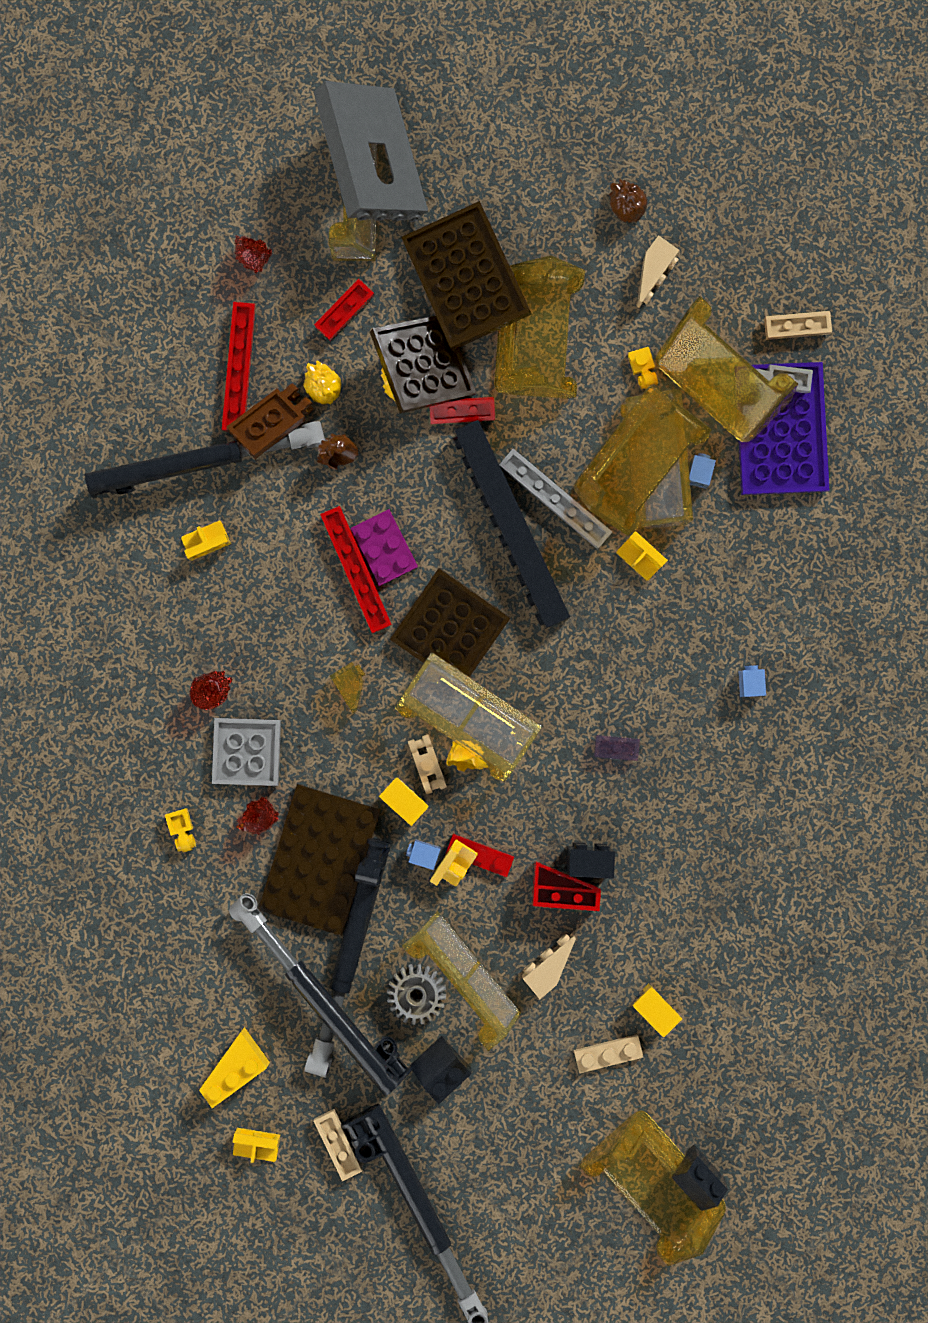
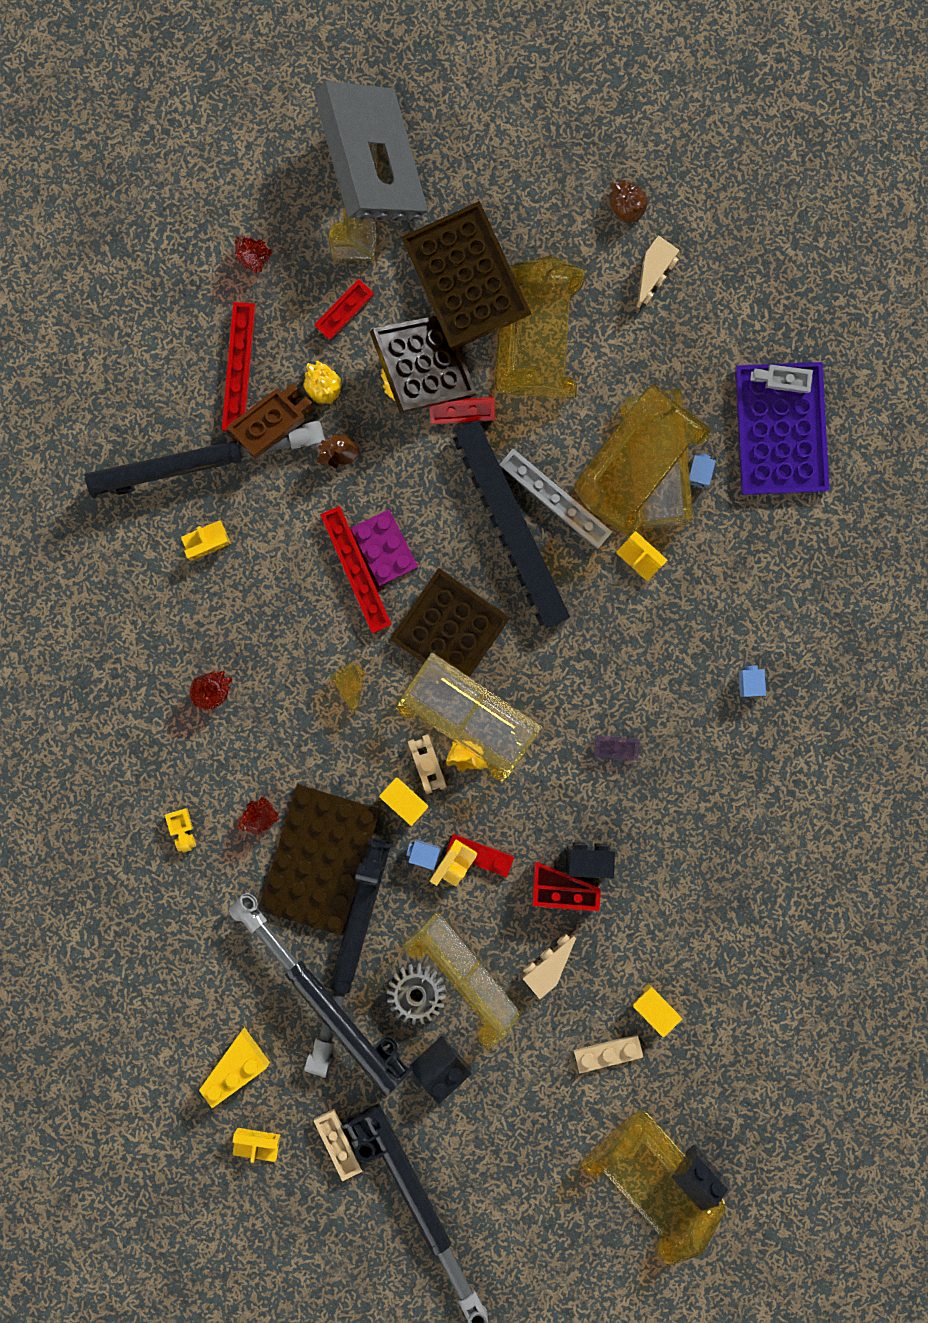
(246, 751): light grey plate -> none
(641, 362): yellow plate -> none
(720, 377): clear yellow windscreen -> none
(798, 325): tan plate -> none

